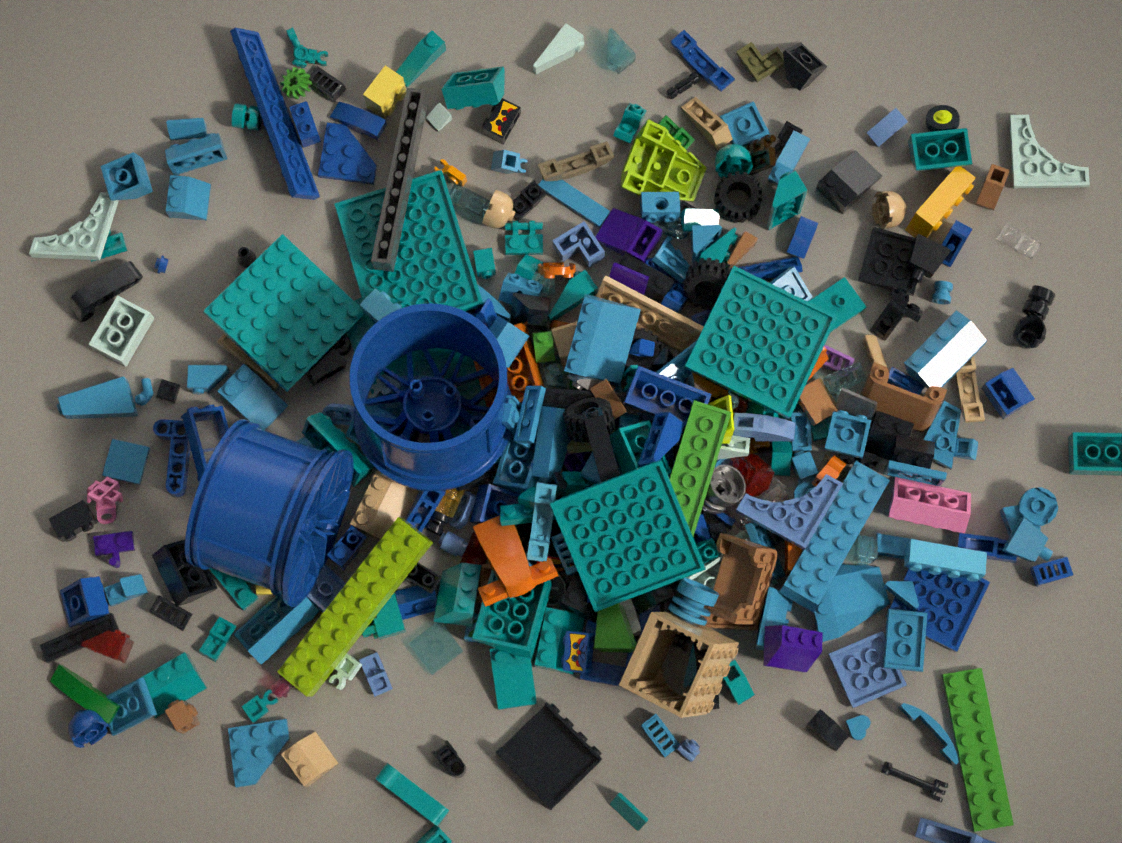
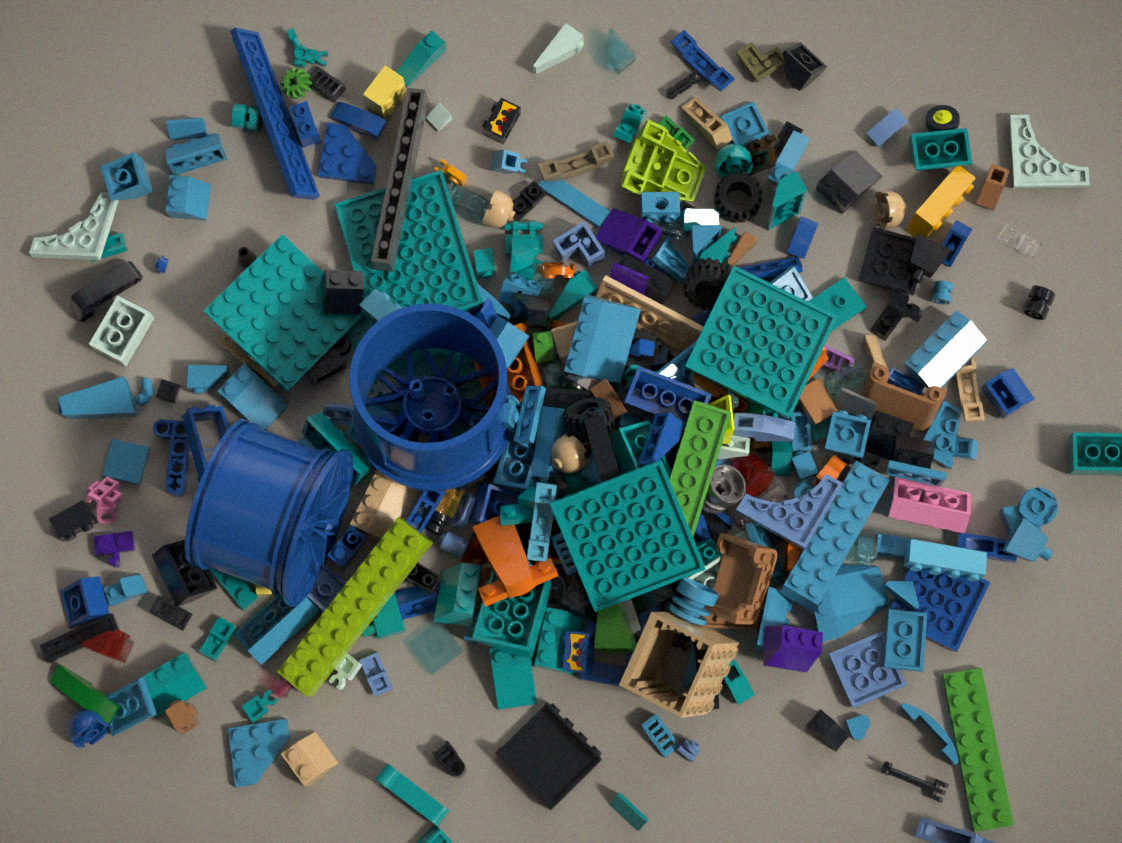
(342, 292): none -> black slope
(474, 88): teal slope -> none
(522, 253): none -> teal slope
(568, 455): none -> tan cylinder
(675, 298): blue slope -> none
(1030, 332): black hair -> none
(1035, 571): blue slope -> none

